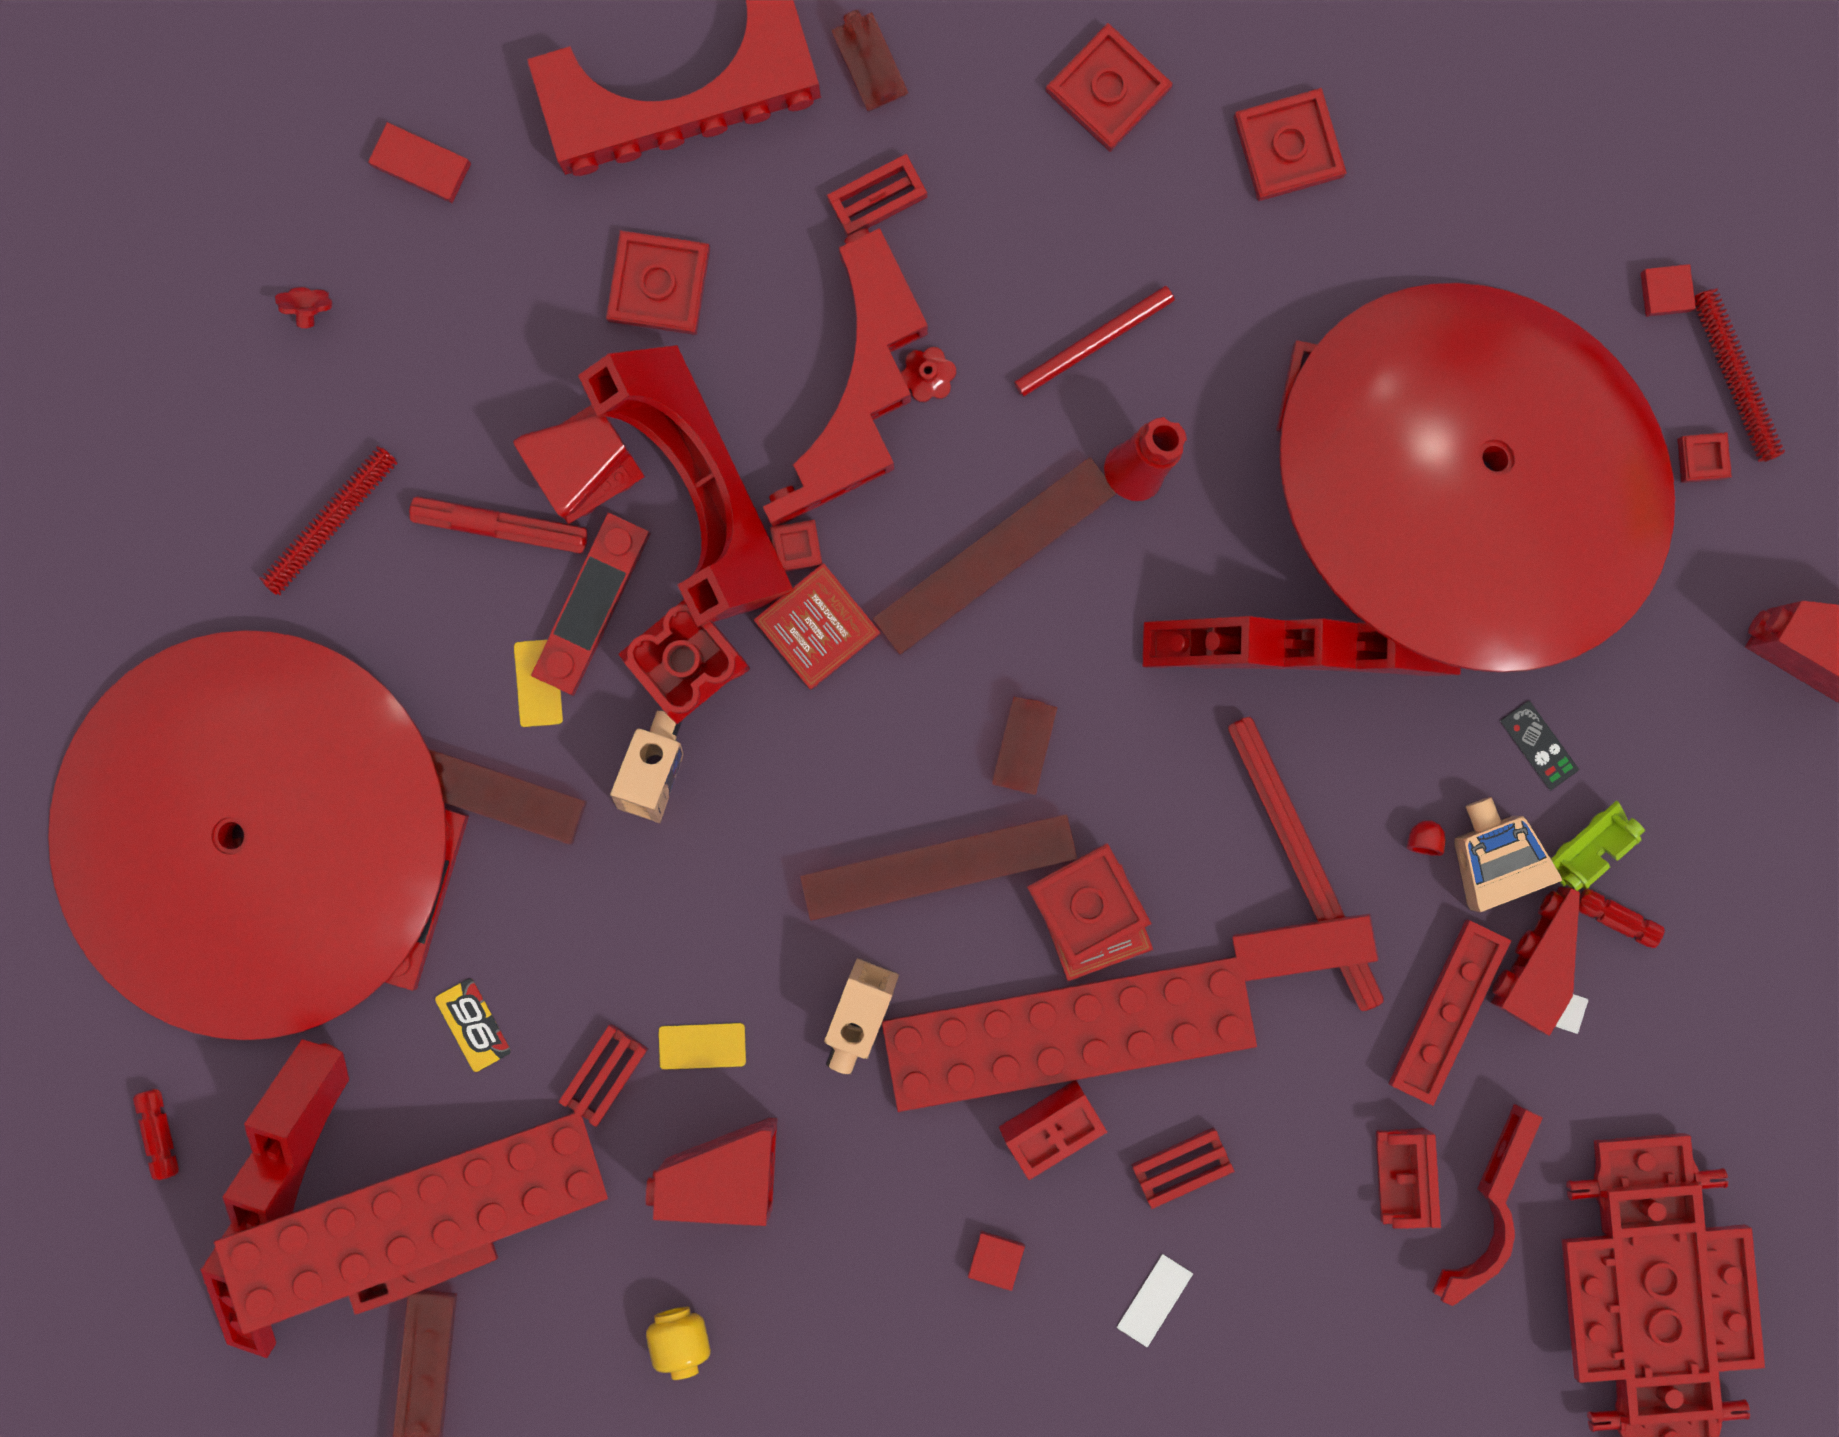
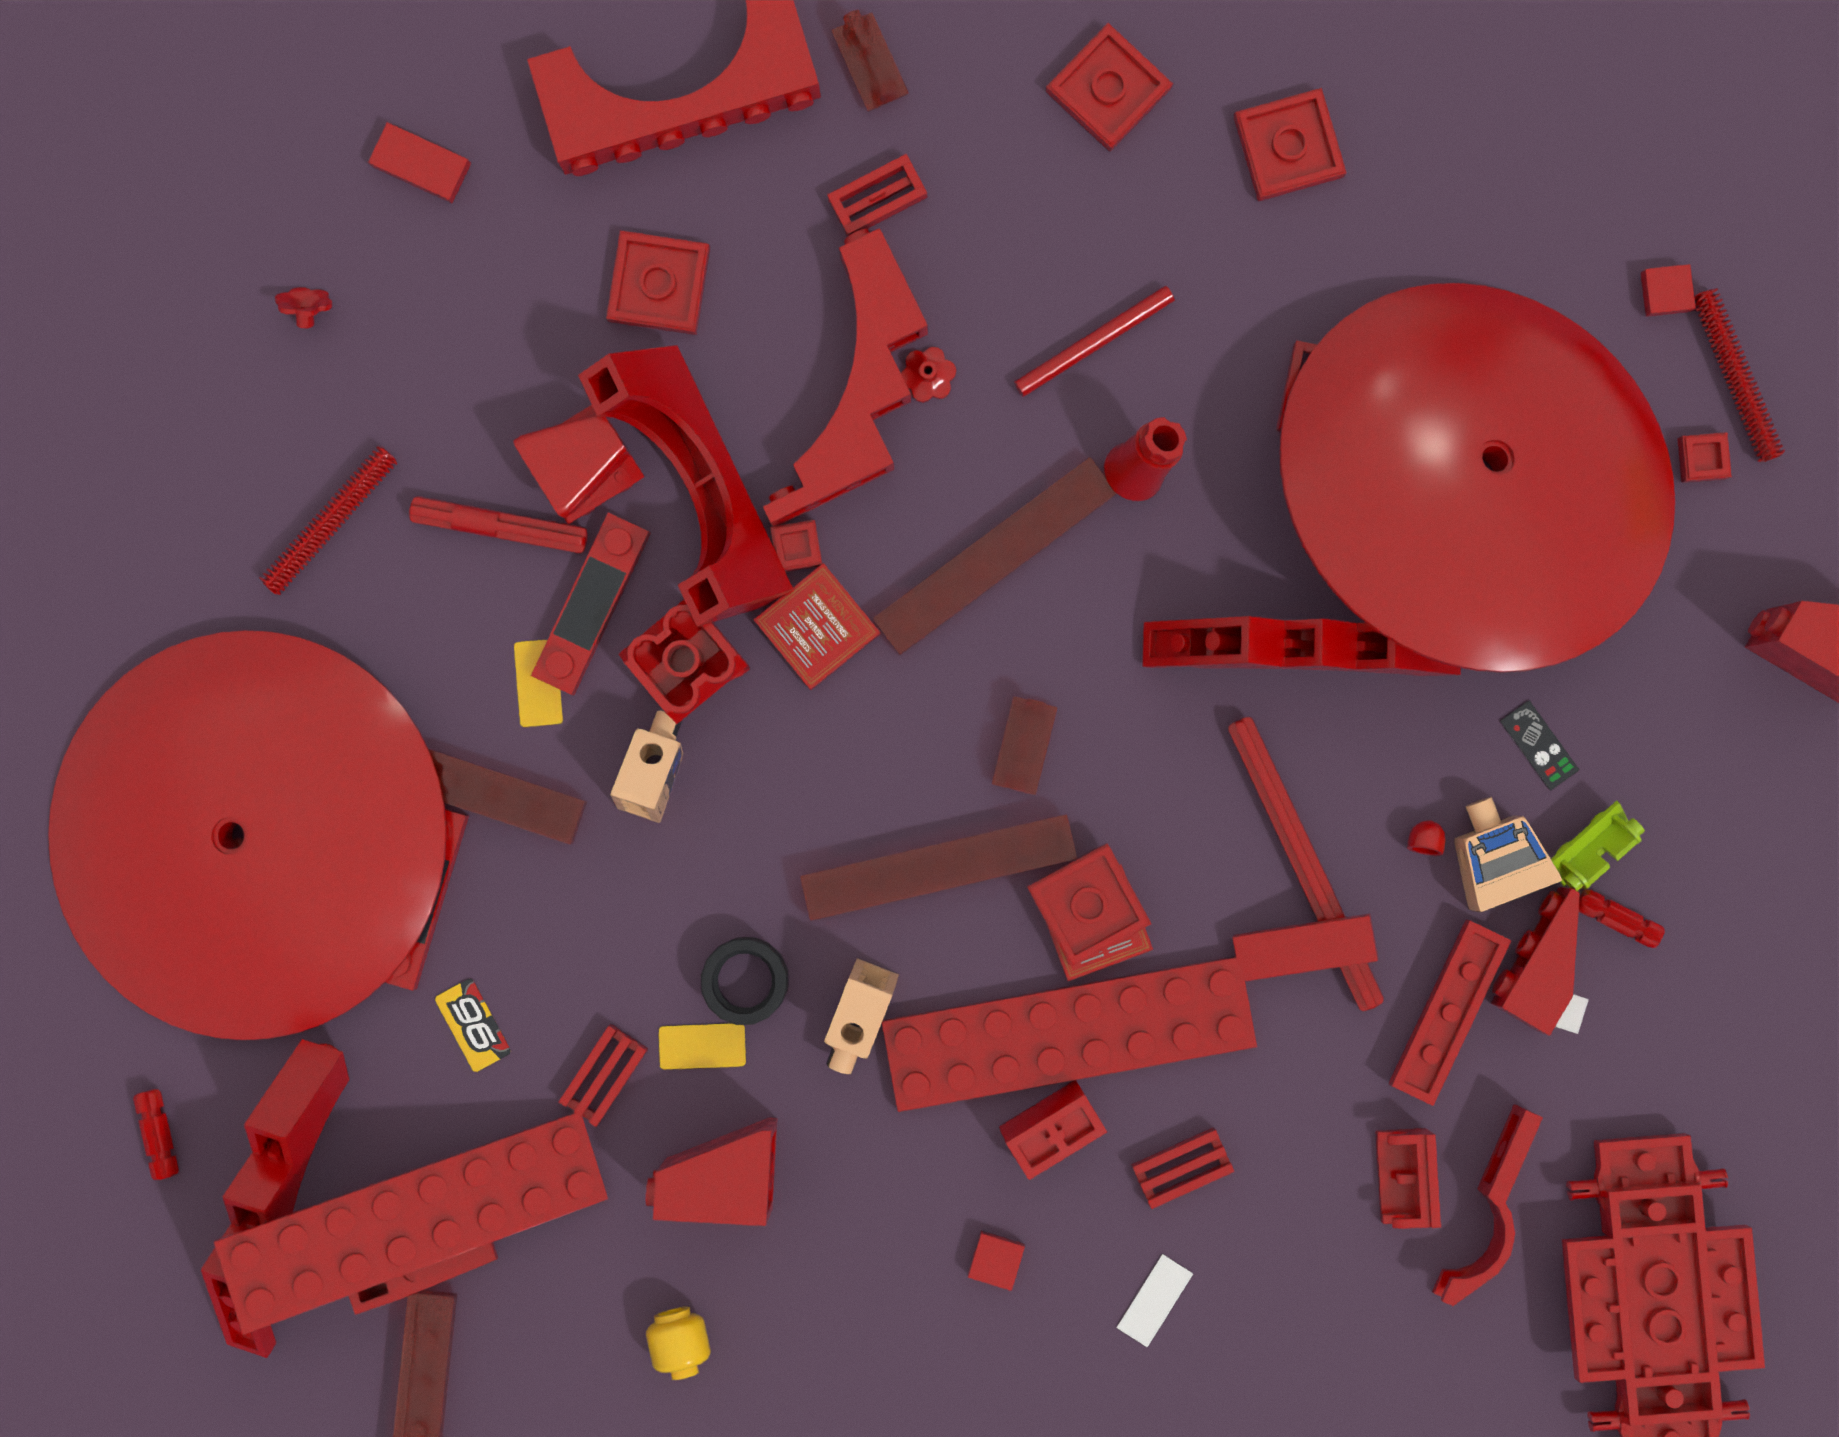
(713, 995): none -> black tyre

